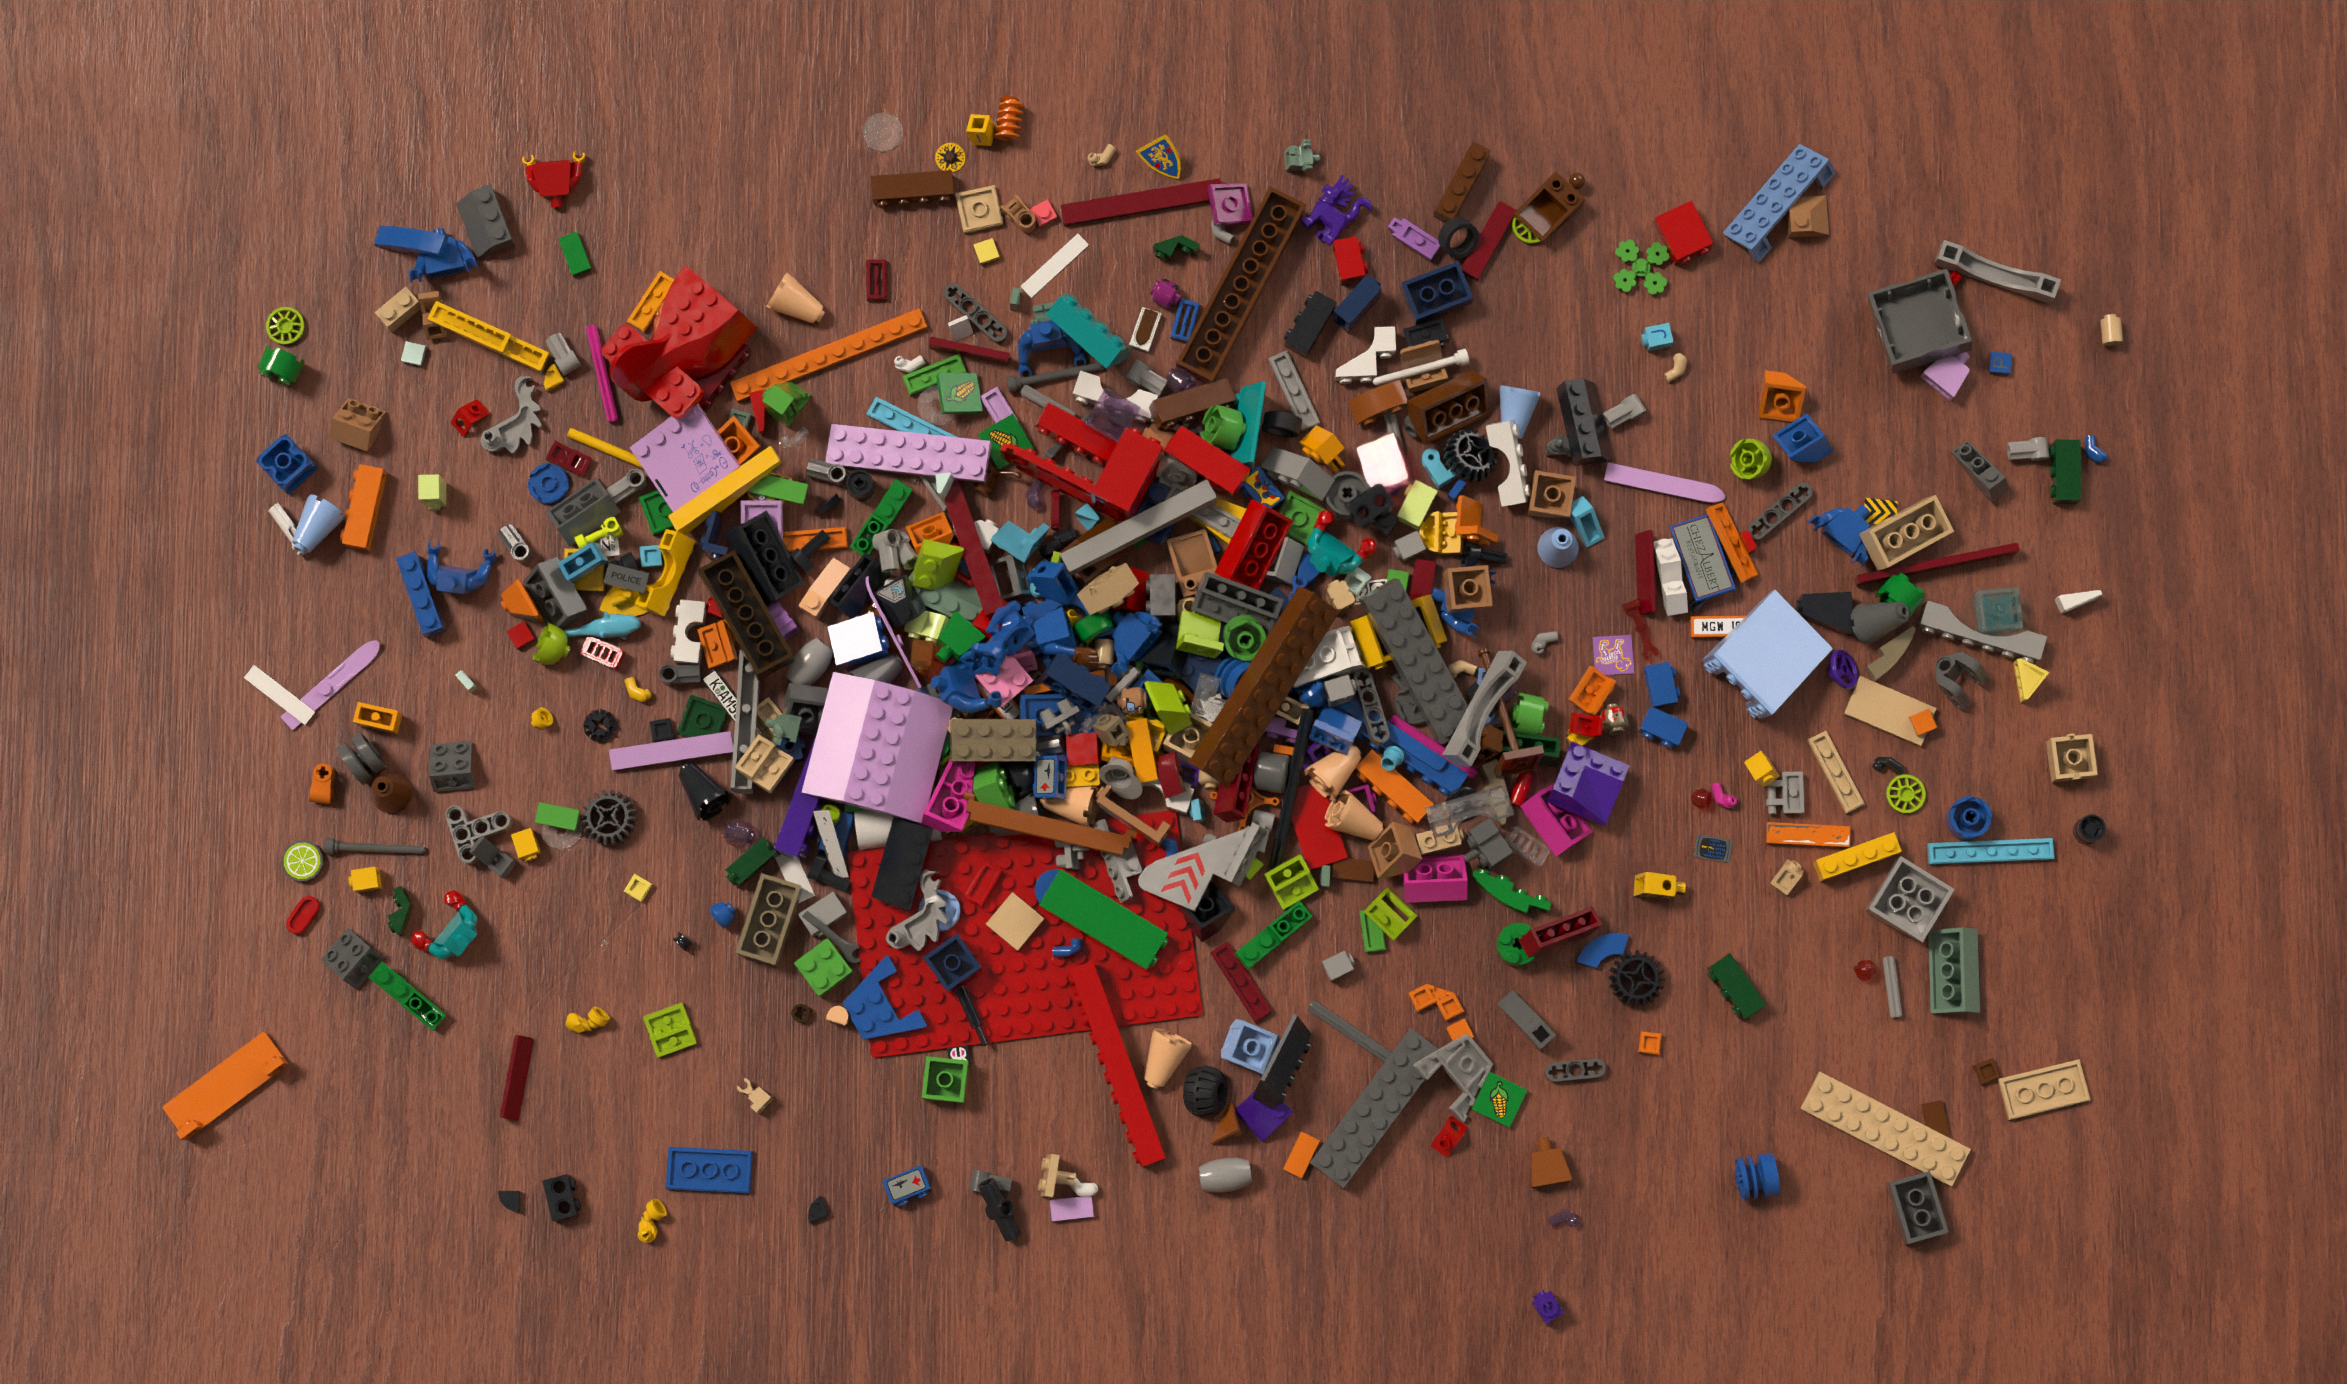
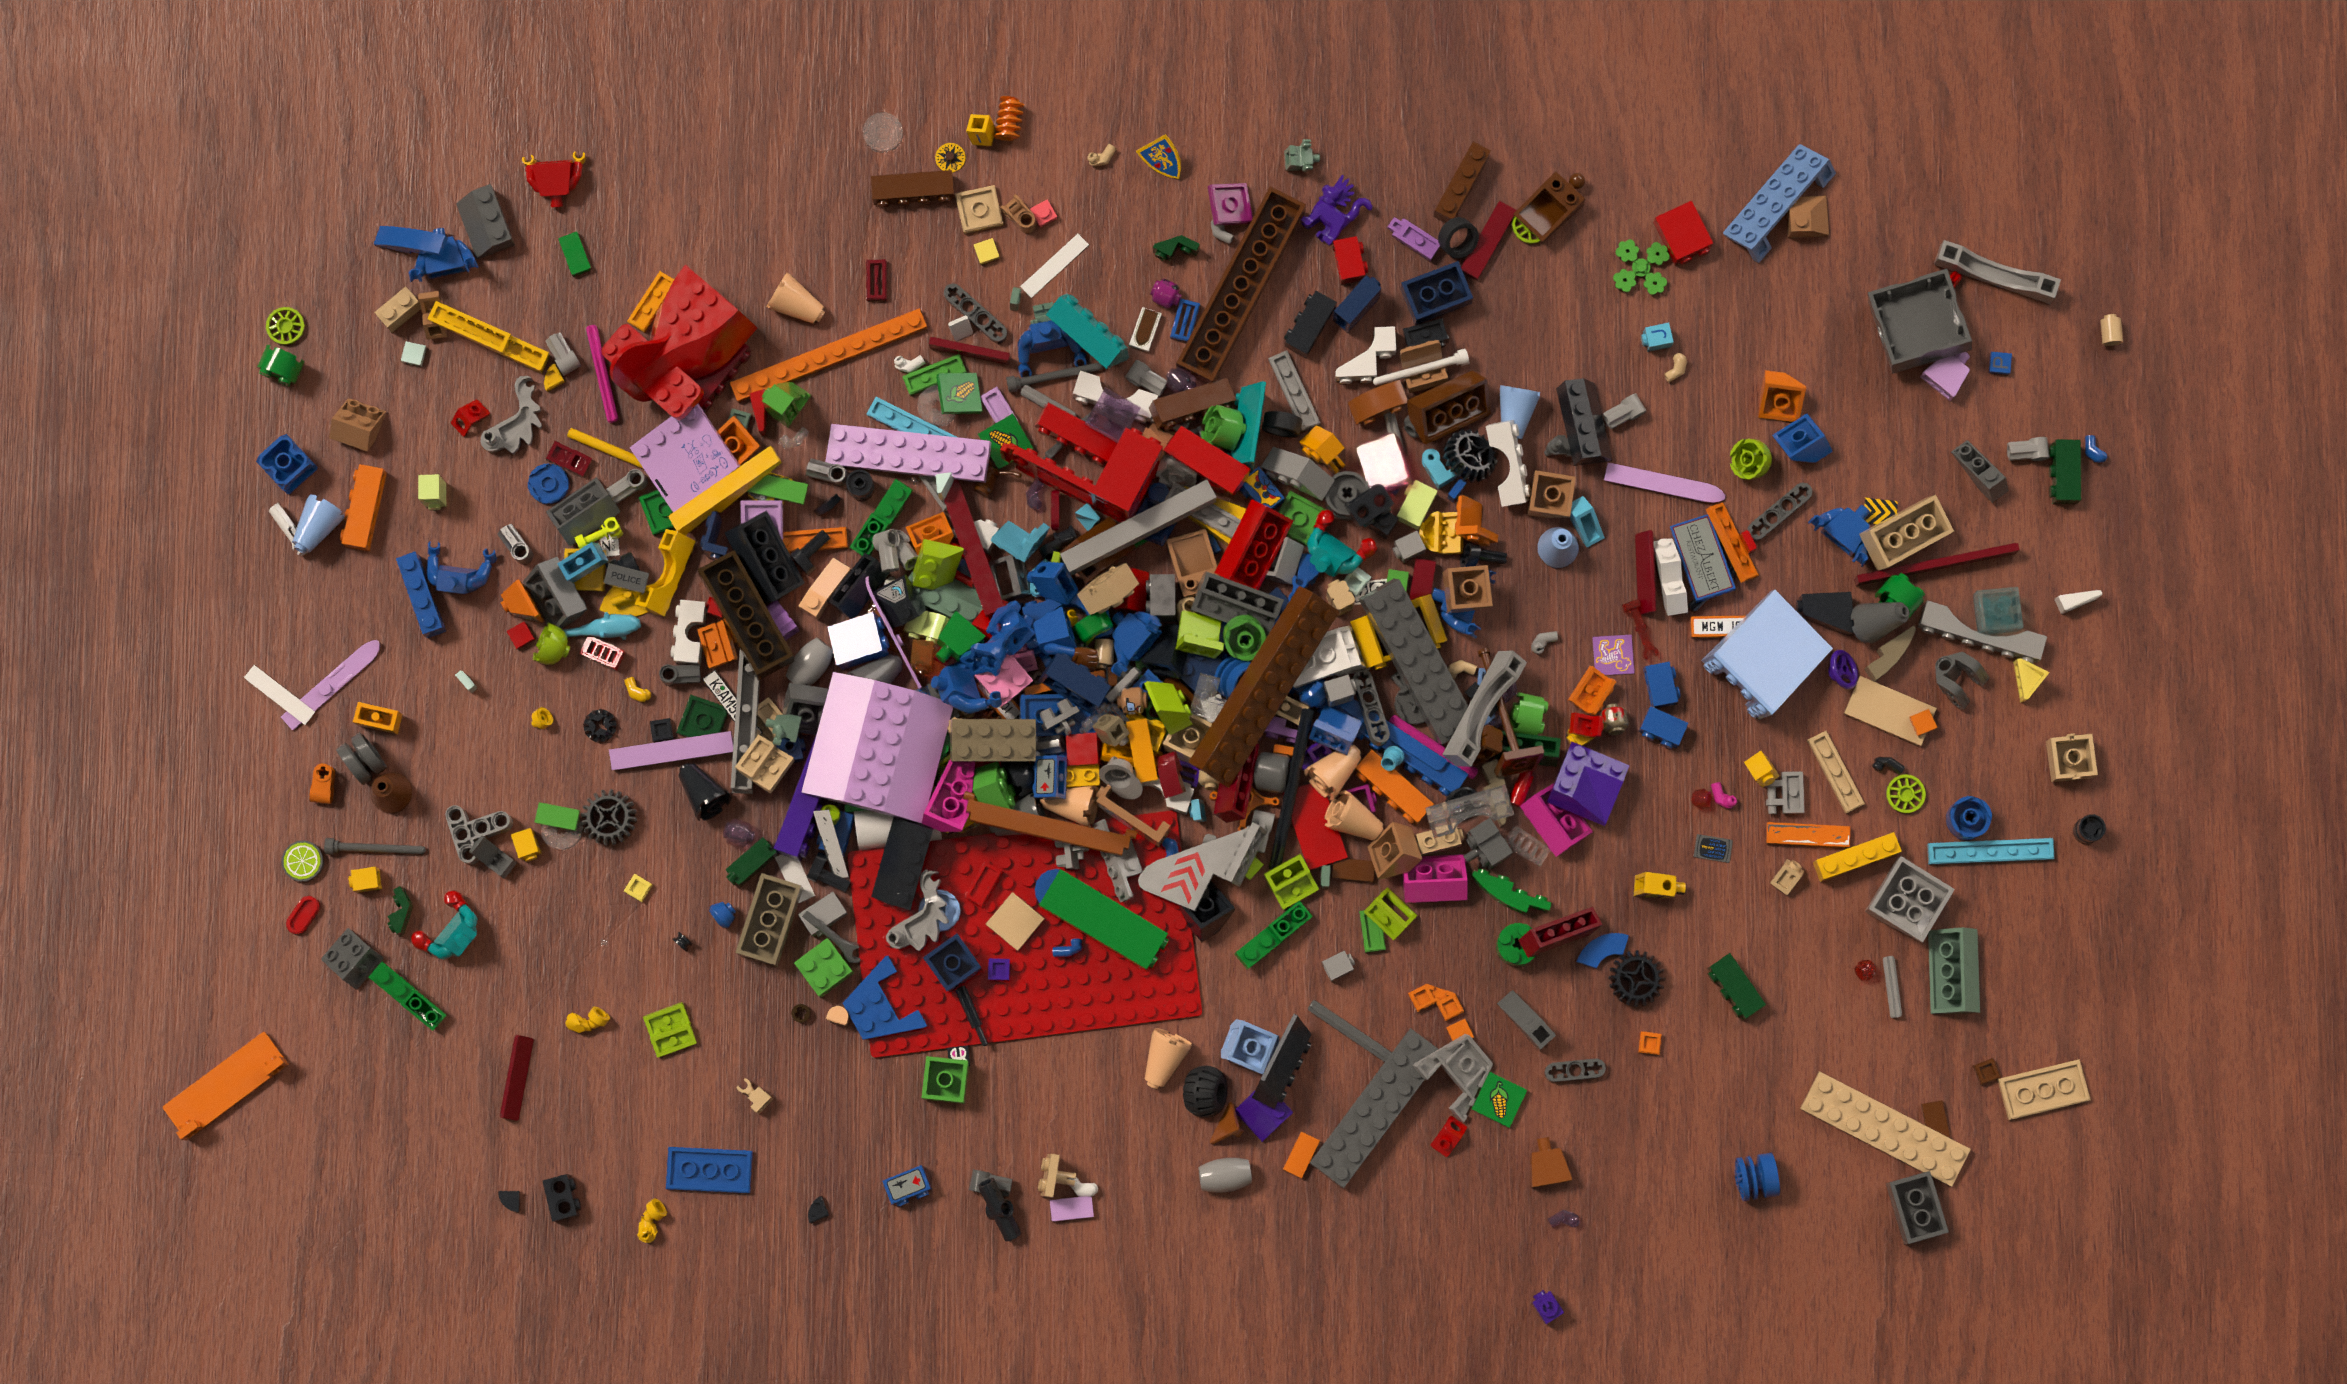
(451, 766): dark grey bracket -> none
(650, 556): medium azure plate -> none
(998, 969): none -> dark purple plate
(1117, 1063): red brick -> none
(1136, 202): dark red tile -> none
(1241, 982): dark red tile -> none

